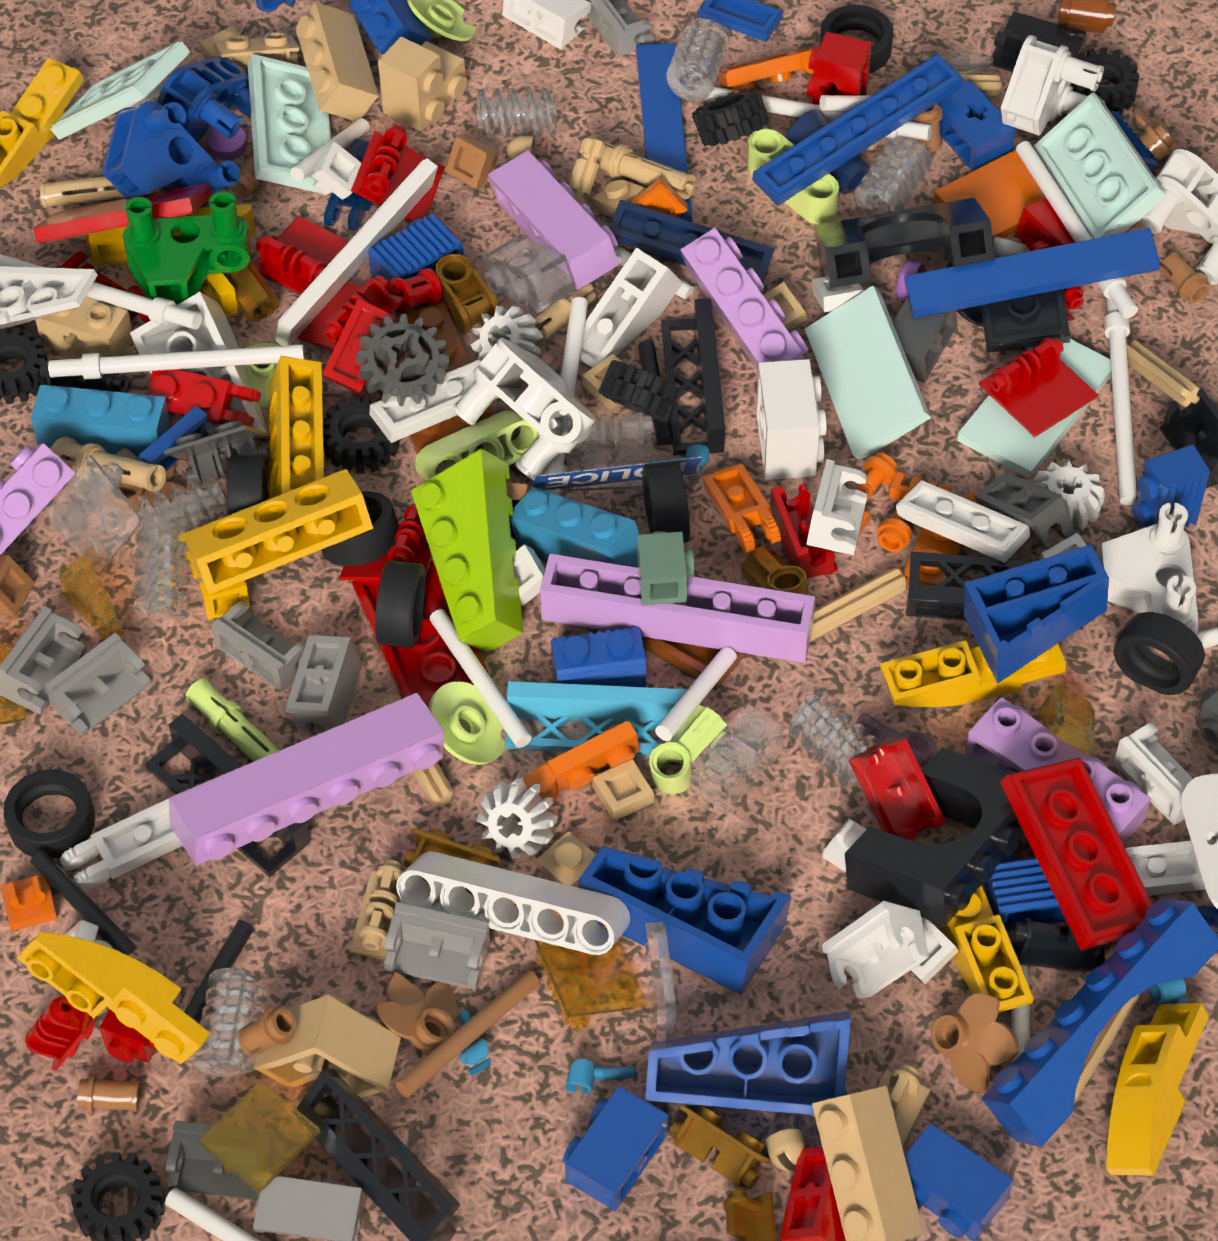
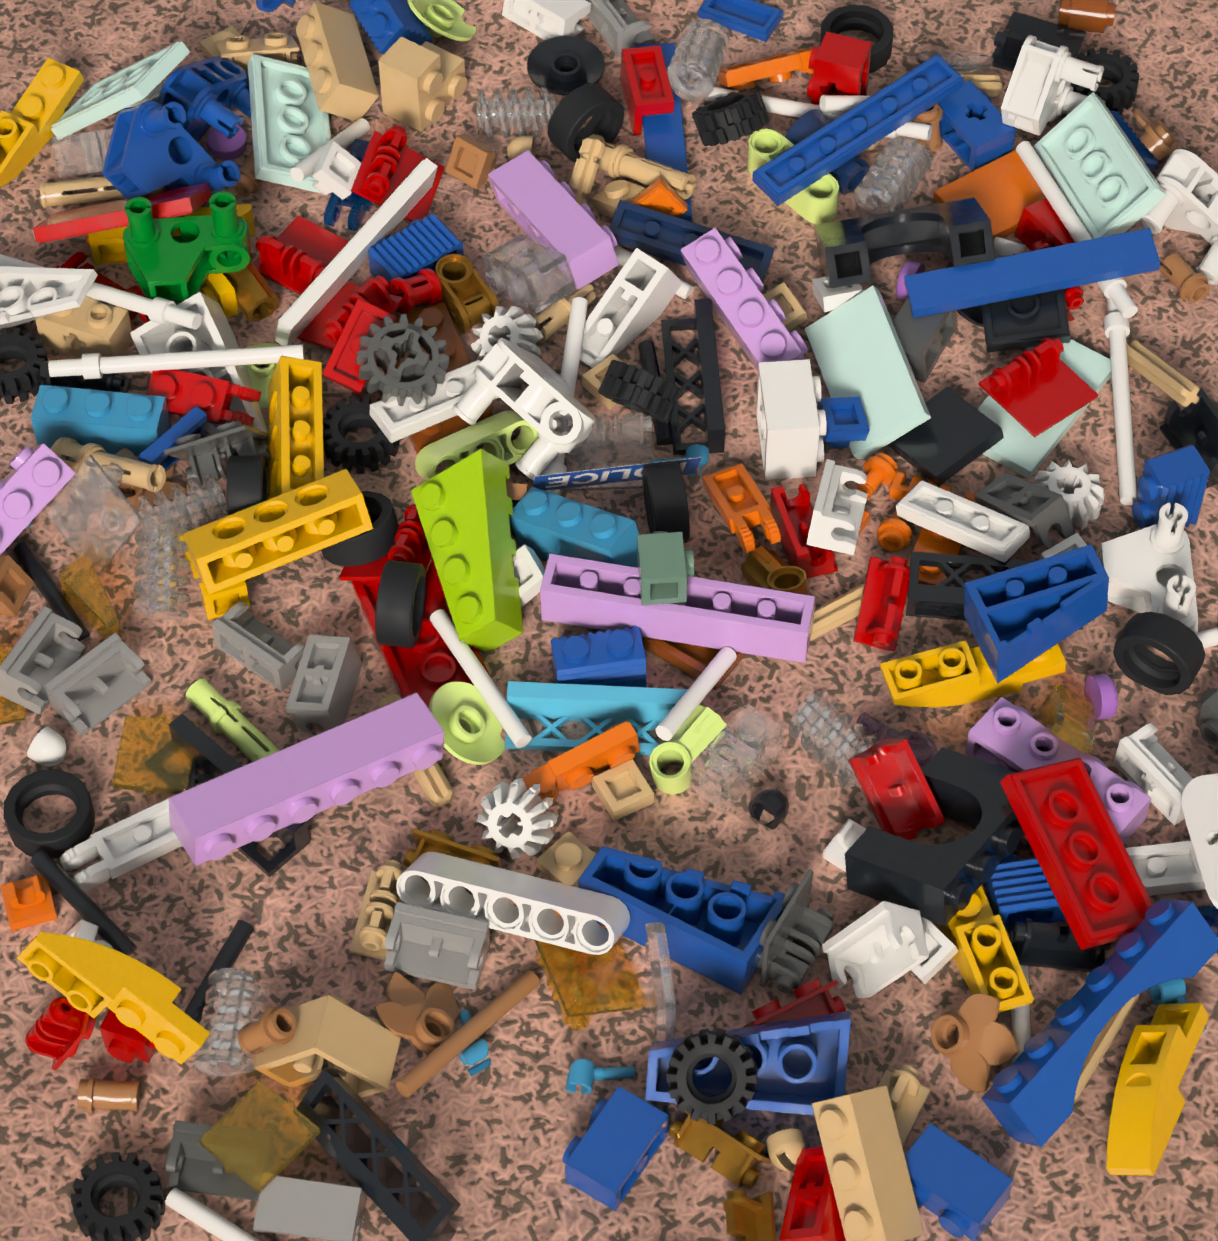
(48, 586): none -> black bar
(48, 748): none -> white hinge
(81, 152): none -> clear brick
(151, 758): none -> clear yellow piece
(565, 64): none -> black dish
(573, 113): none -> black tyre
(645, 84): none -> red panel
(704, 1105): none -> black tyre
(773, 802): none -> black hinge
(793, 938): none -> dark grey hinge
(811, 1001): none -> red hinge
(844, 421): none -> blue tile
(882, 603): none -> red hinge
(949, 439): none -> black tile
(1102, 694): none -> medium lavender tile

